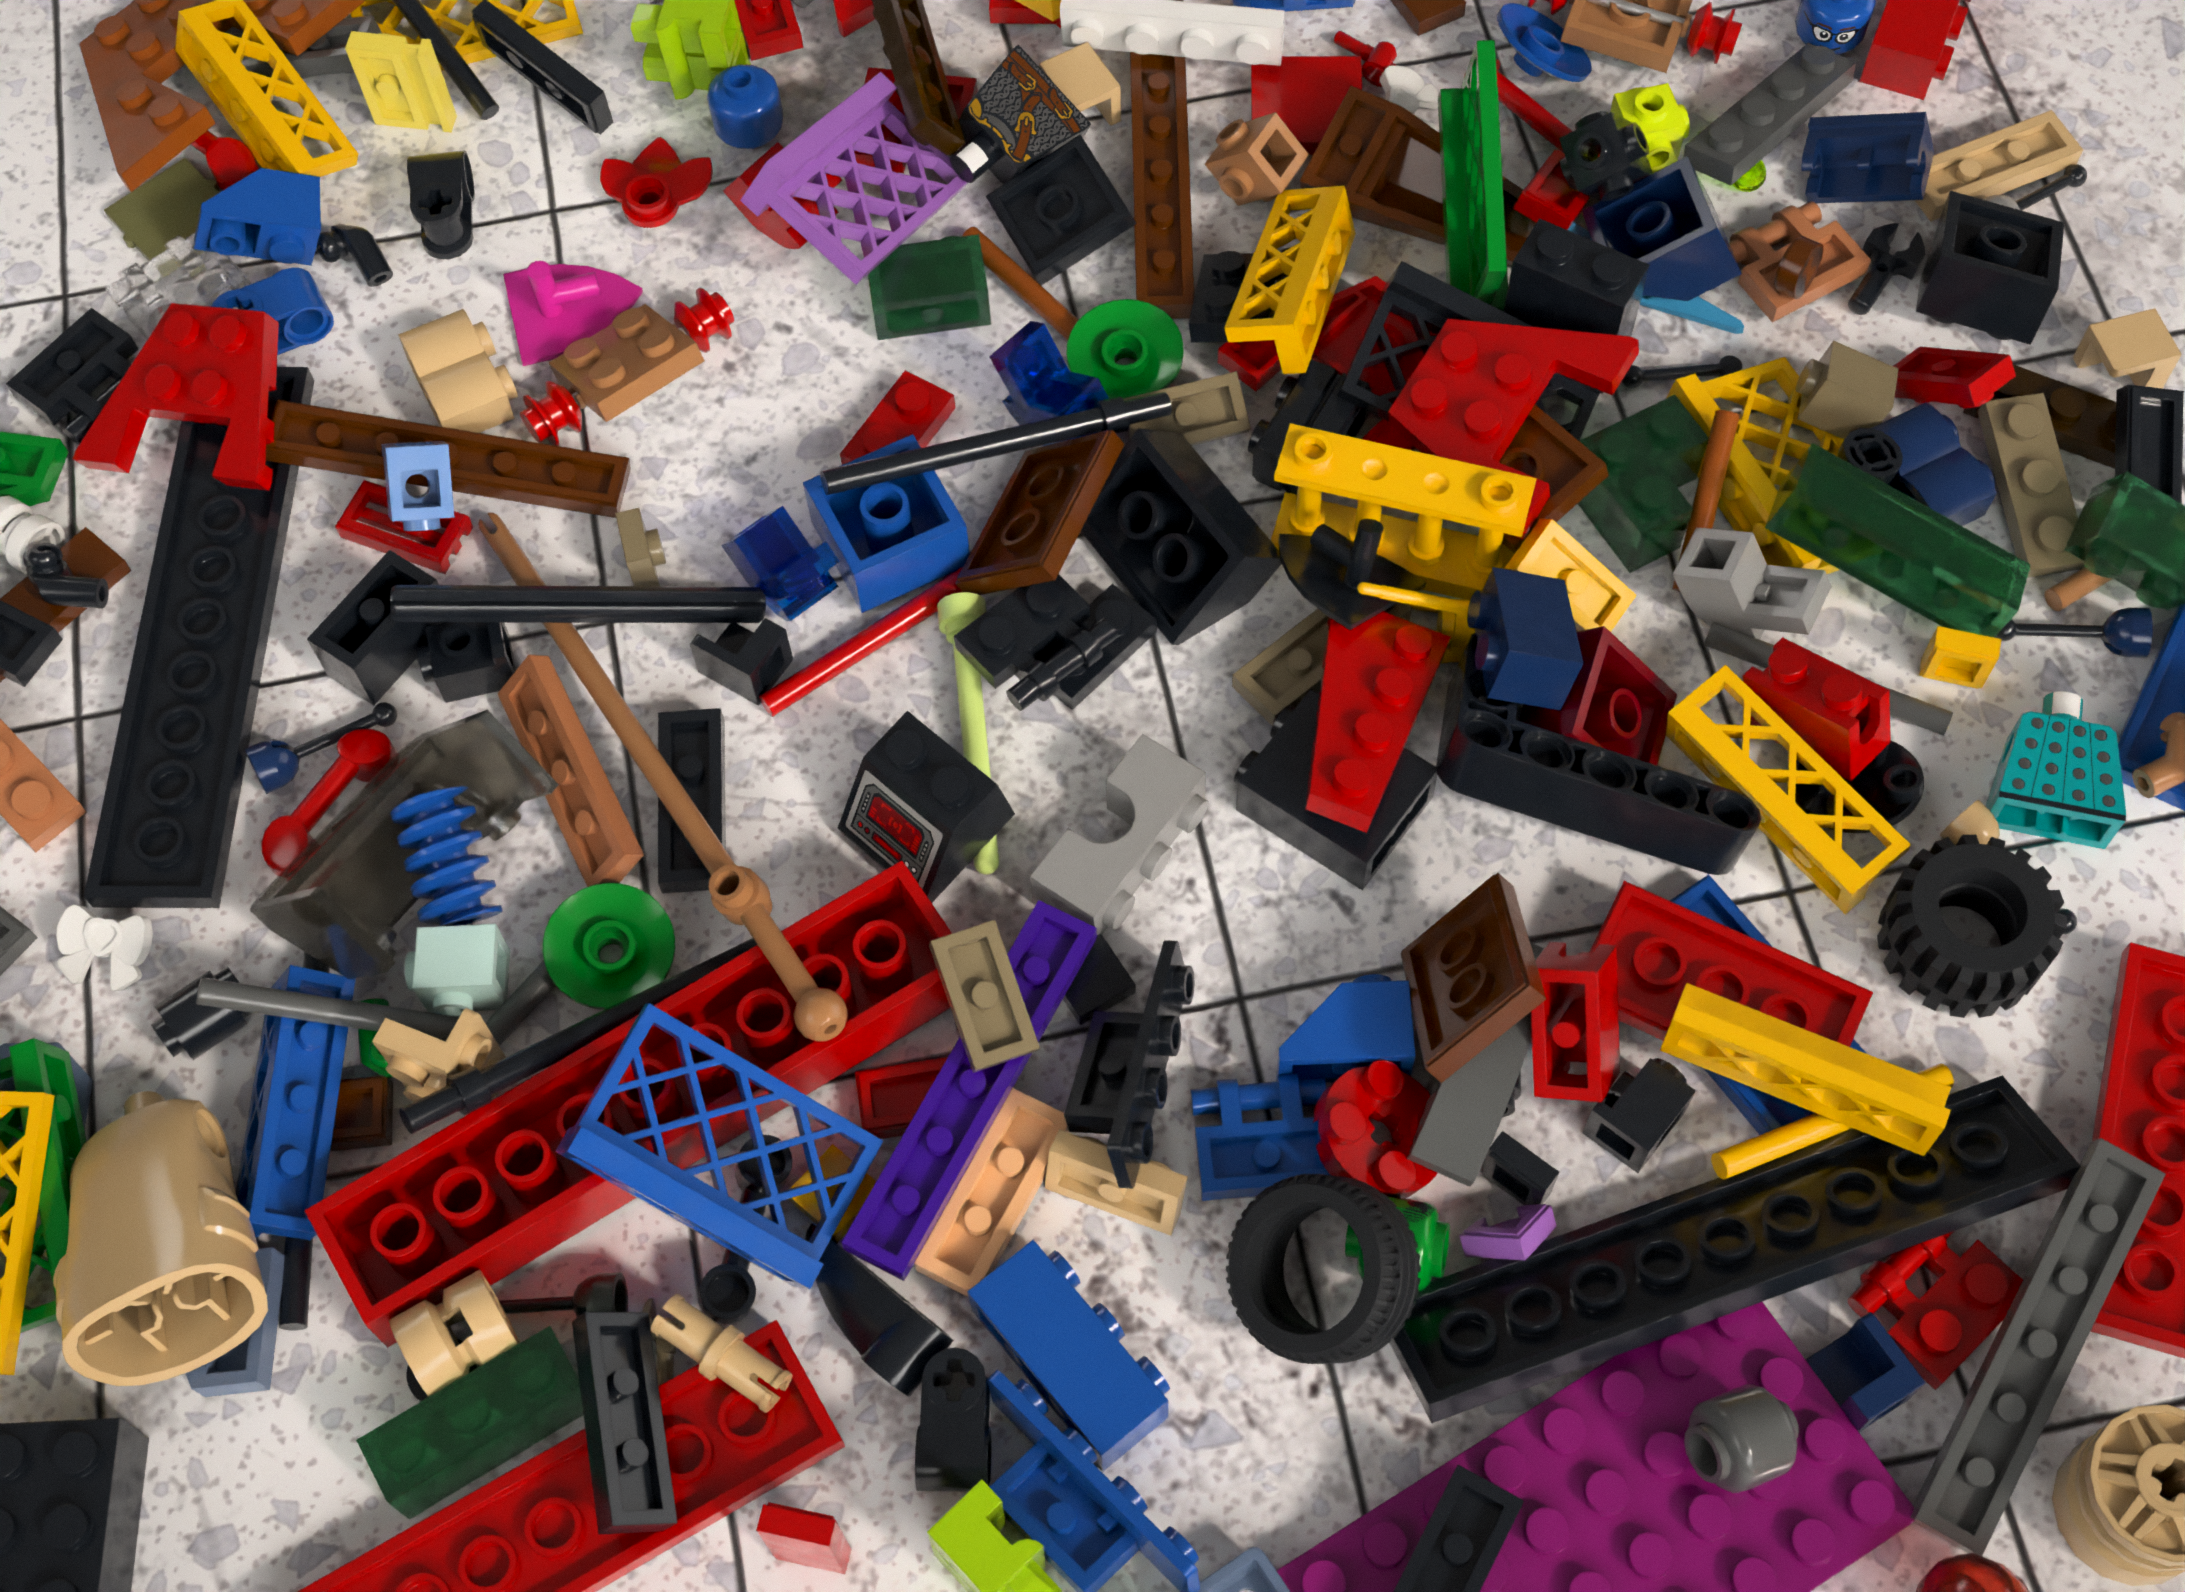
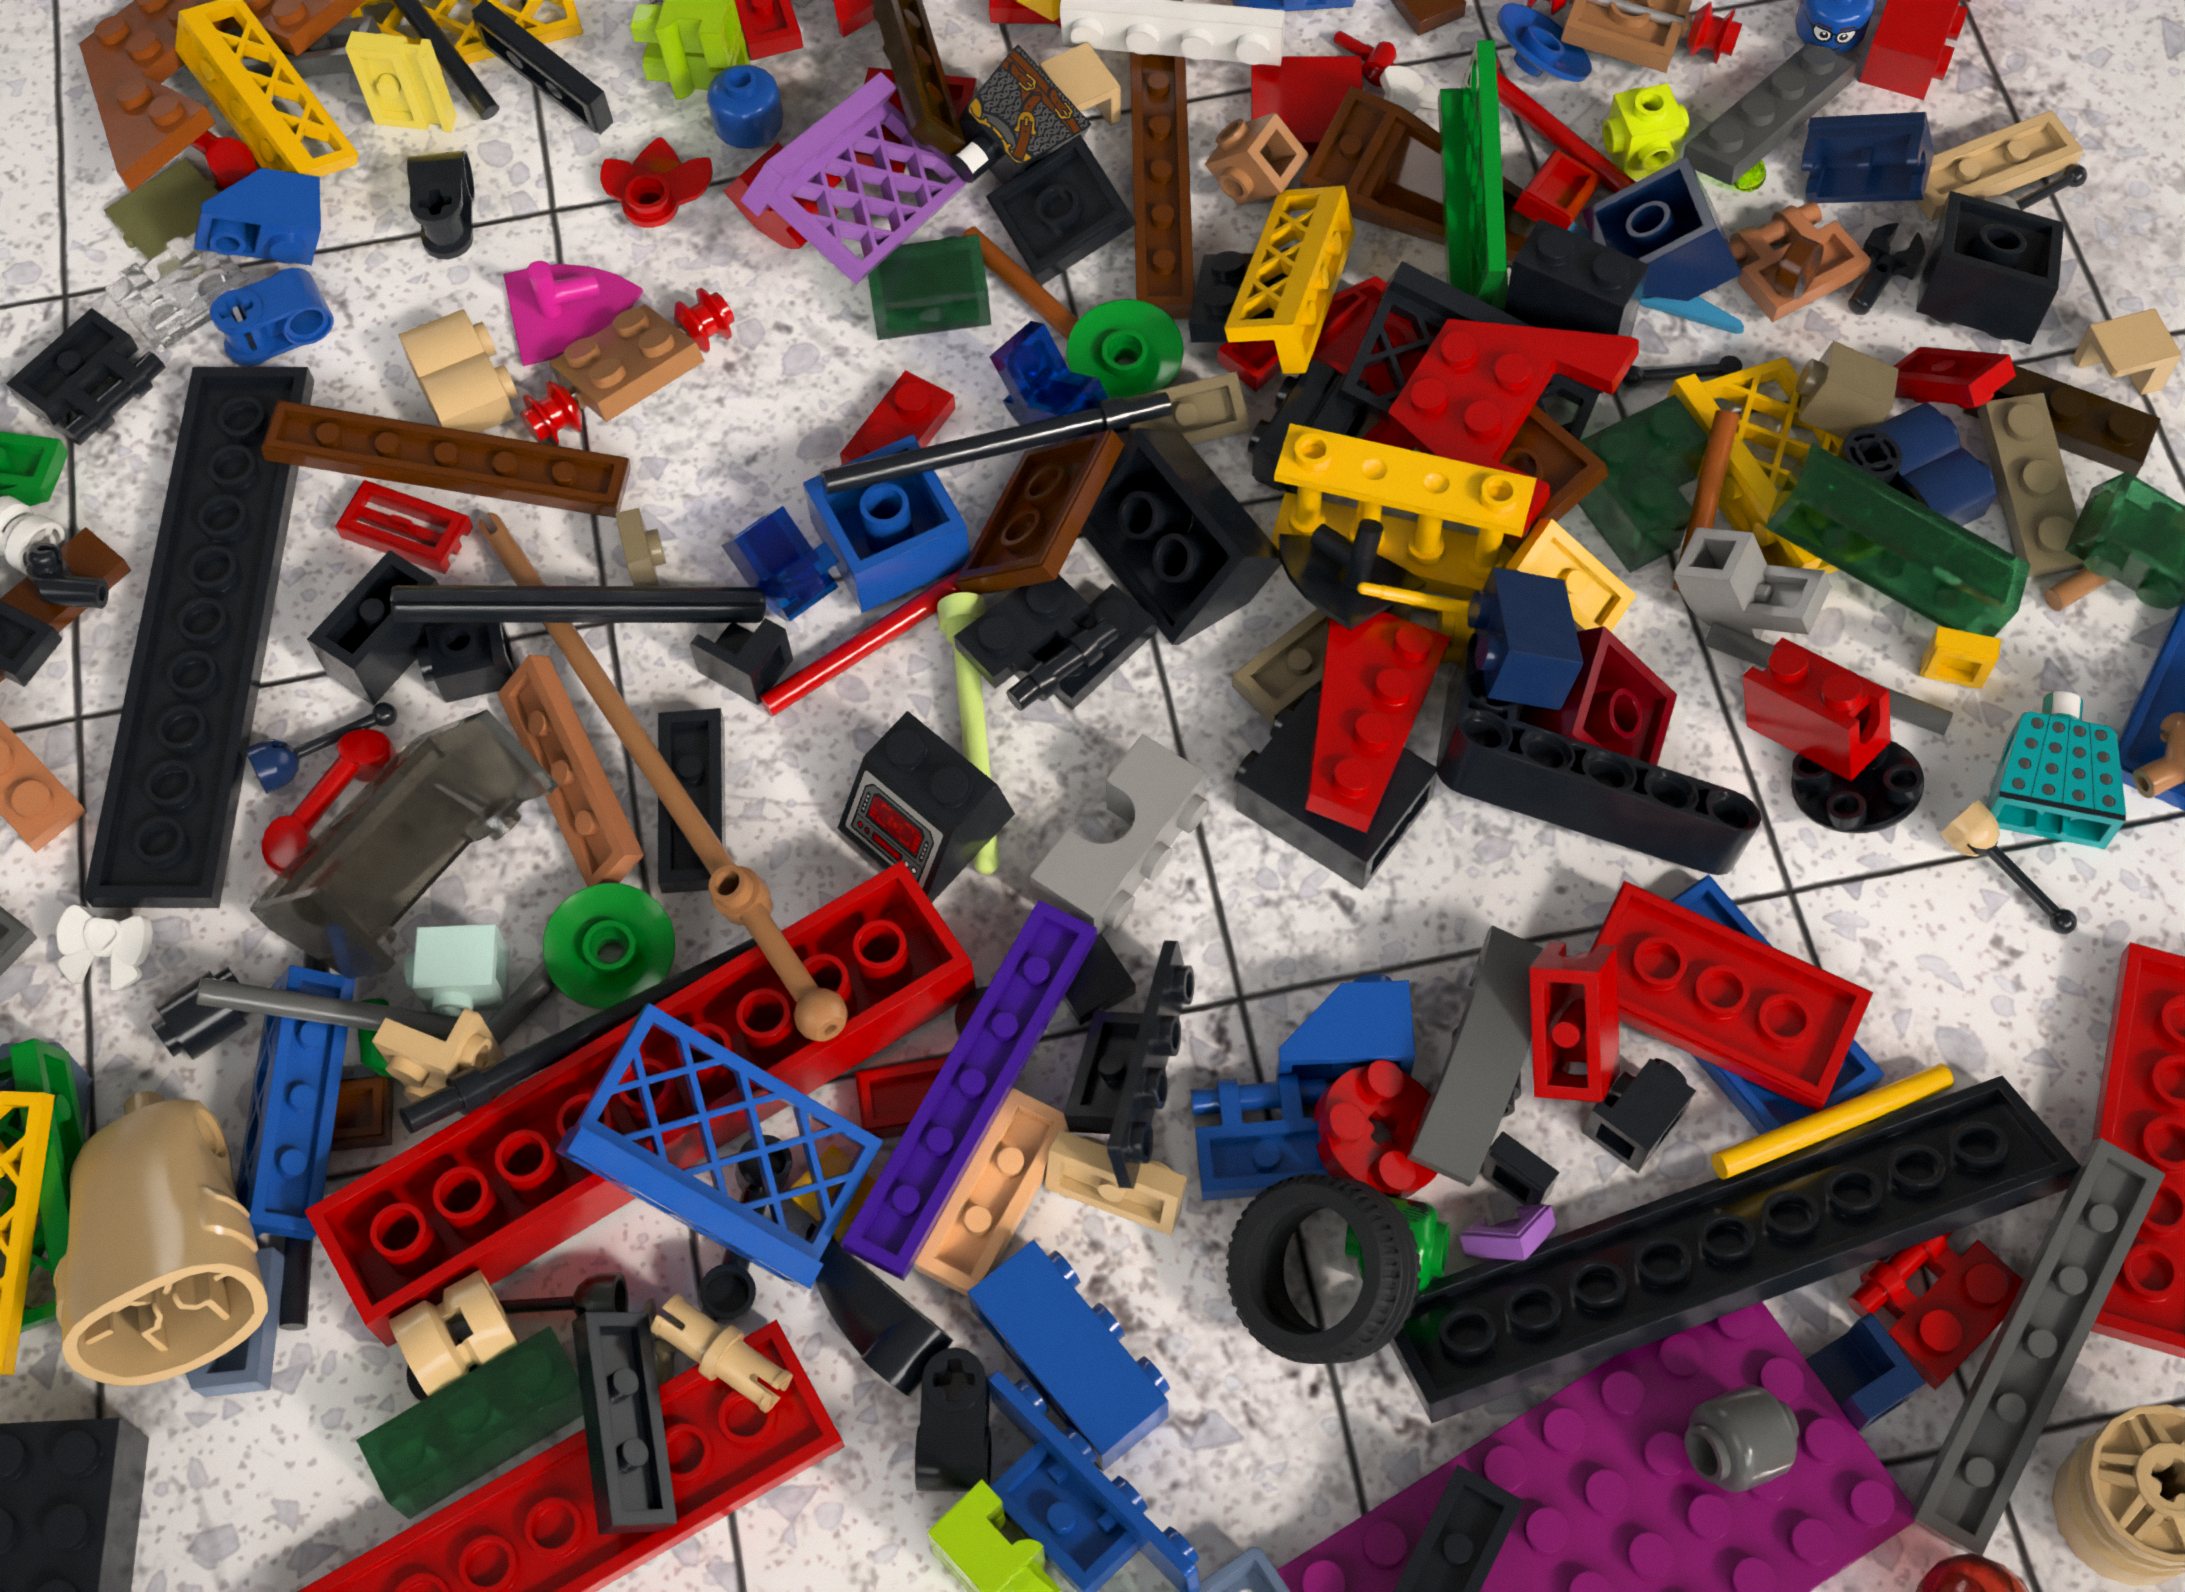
(198, 369): red wing -> none
(356, 246): black arm -> none
(422, 458): medium blue brick -> none
(444, 858): blue piece -> none
(804, 1537): tile -> none
(984, 996): dark tan plate -> none
(1471, 977): reddish brown tile -> none
(1621, 157): black brick -> none
(1782, 820): yellow fence -> none
(1807, 1070): yellow fence -> none
(1998, 888): black tyre -> none
(2124, 633): hinge -> none
(2150, 437): black tile -> none

